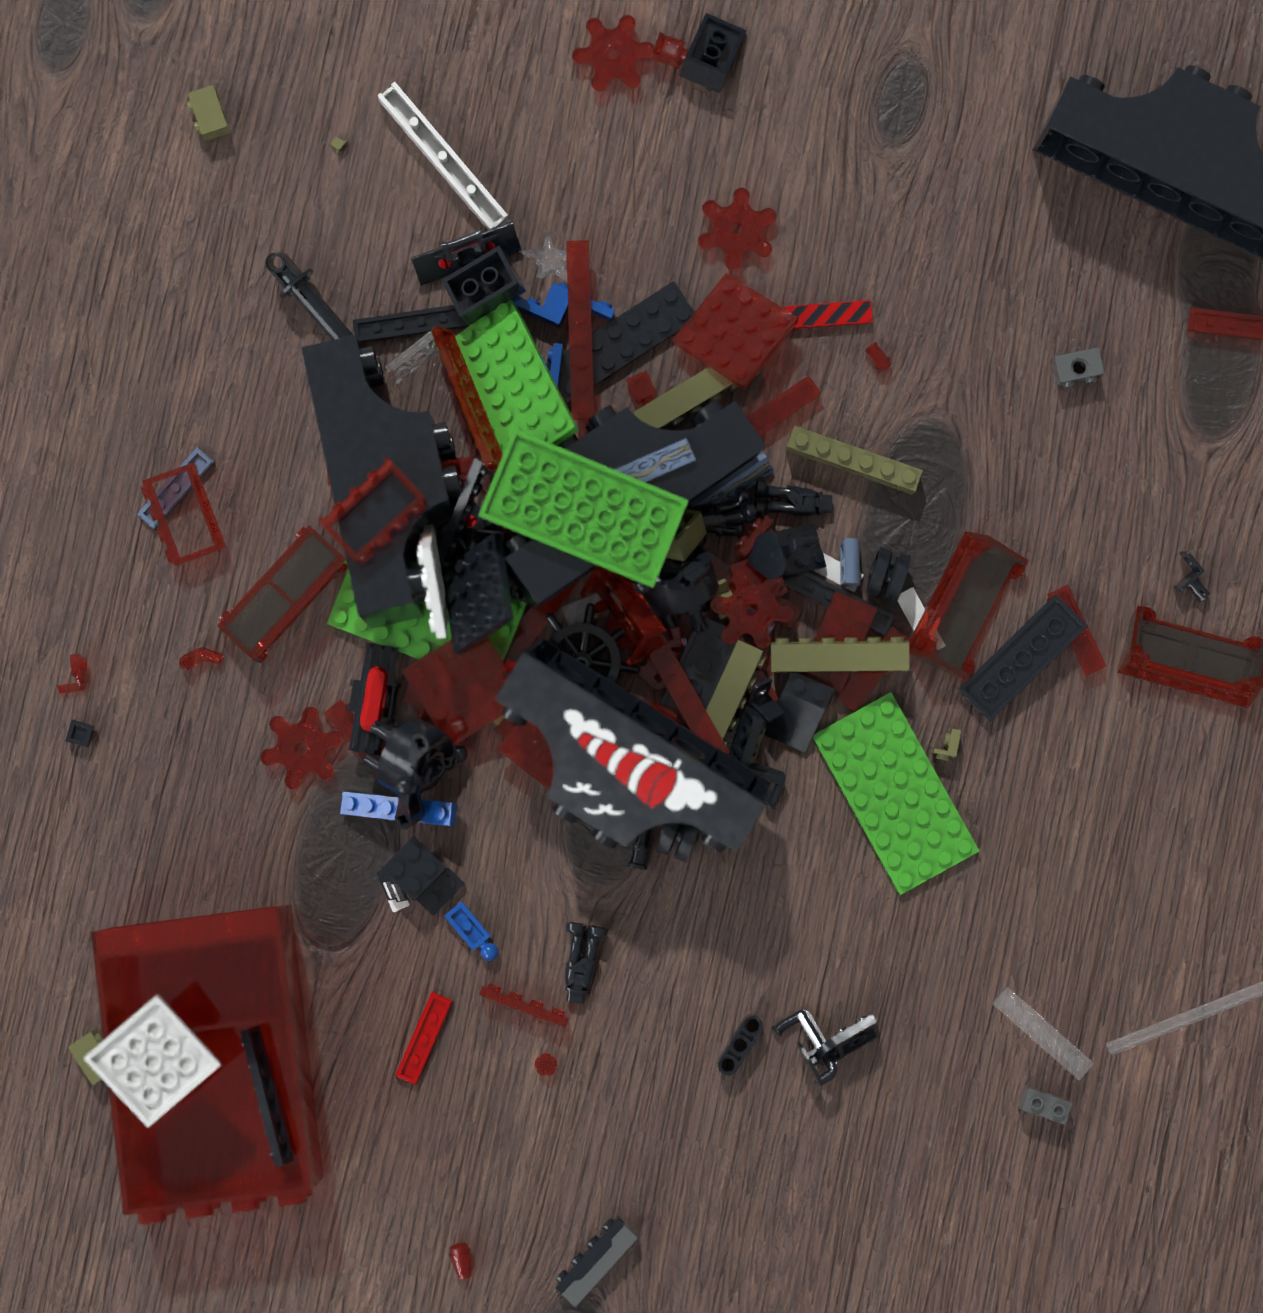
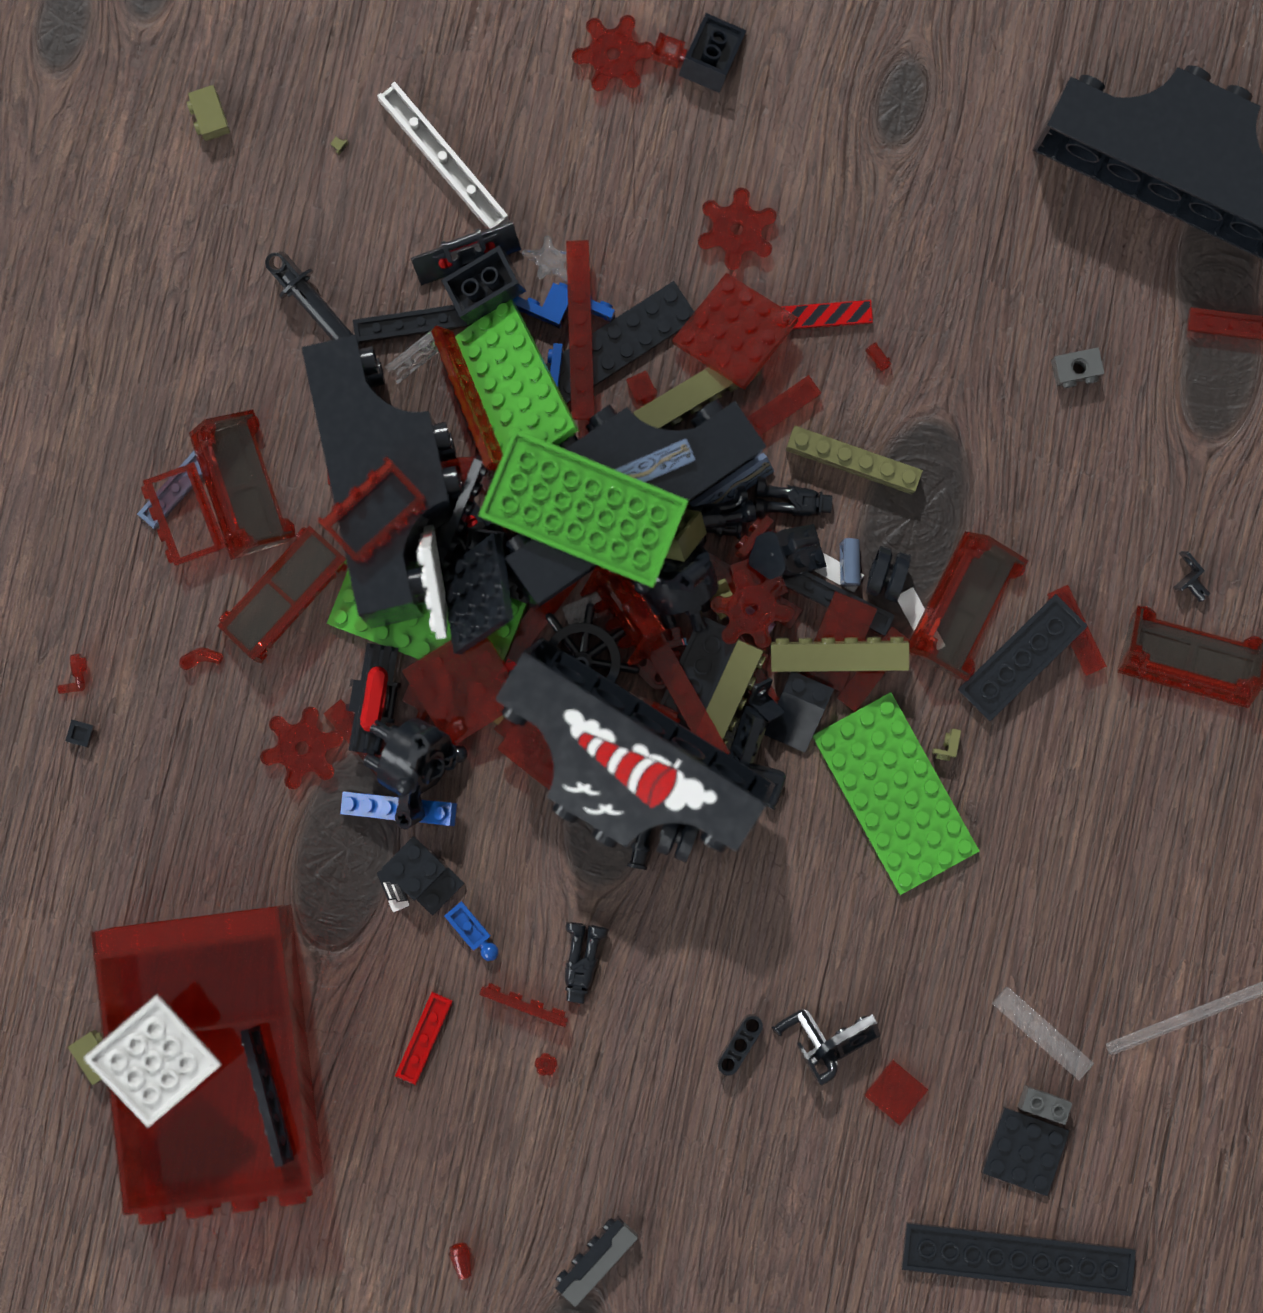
(239, 484): none -> windscreen
(895, 1092): none -> clear red plate
(1018, 1259): none -> black plate
(1025, 1151): none -> black plate

